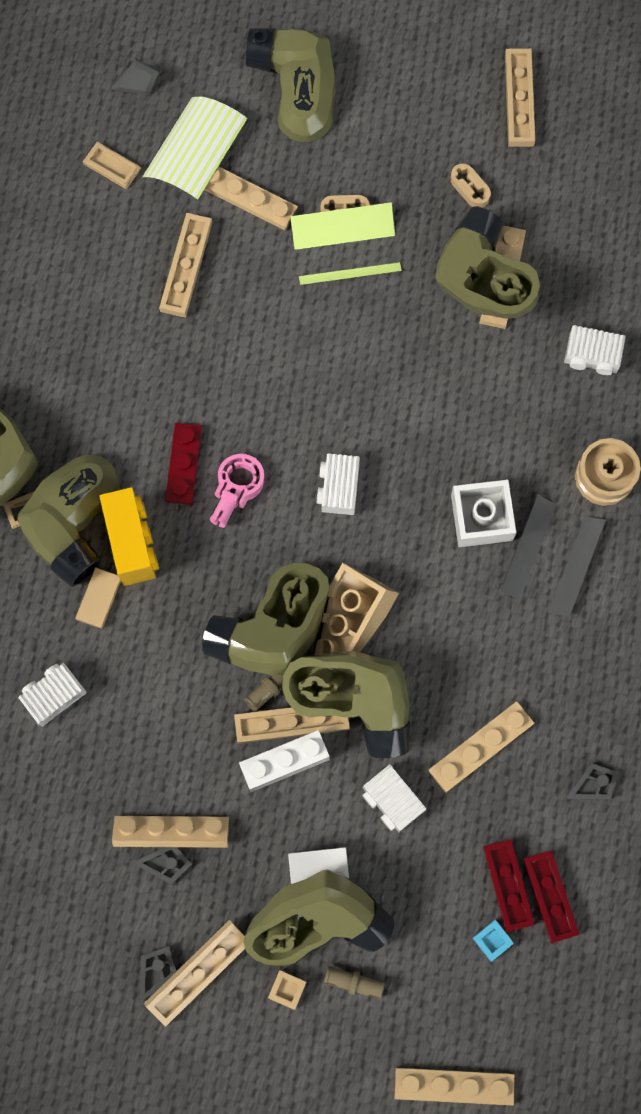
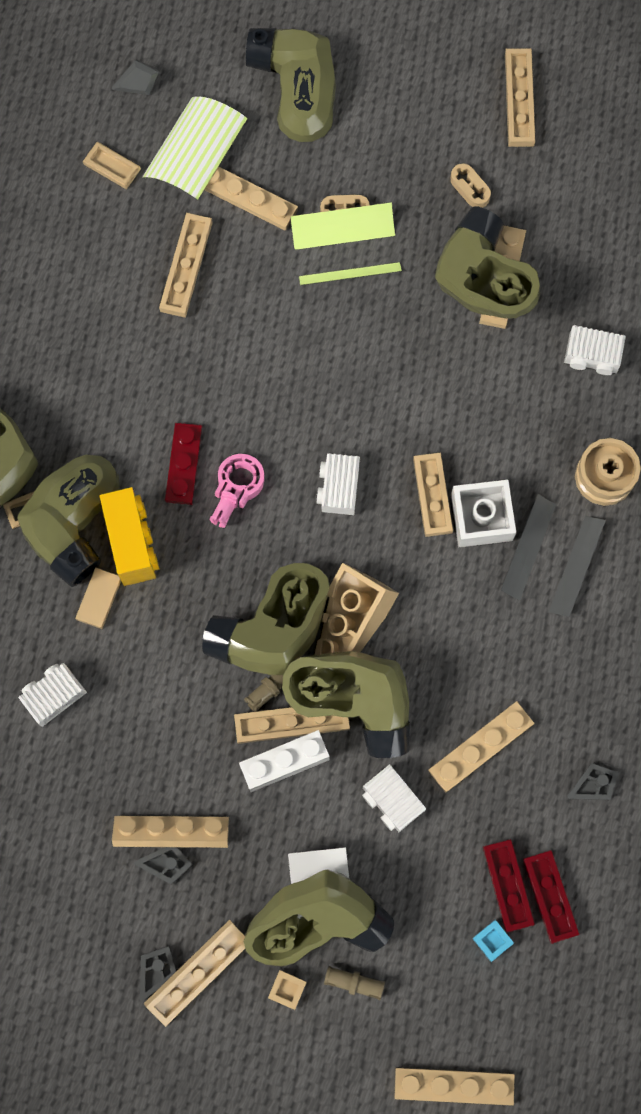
(432, 494): none -> tan plate

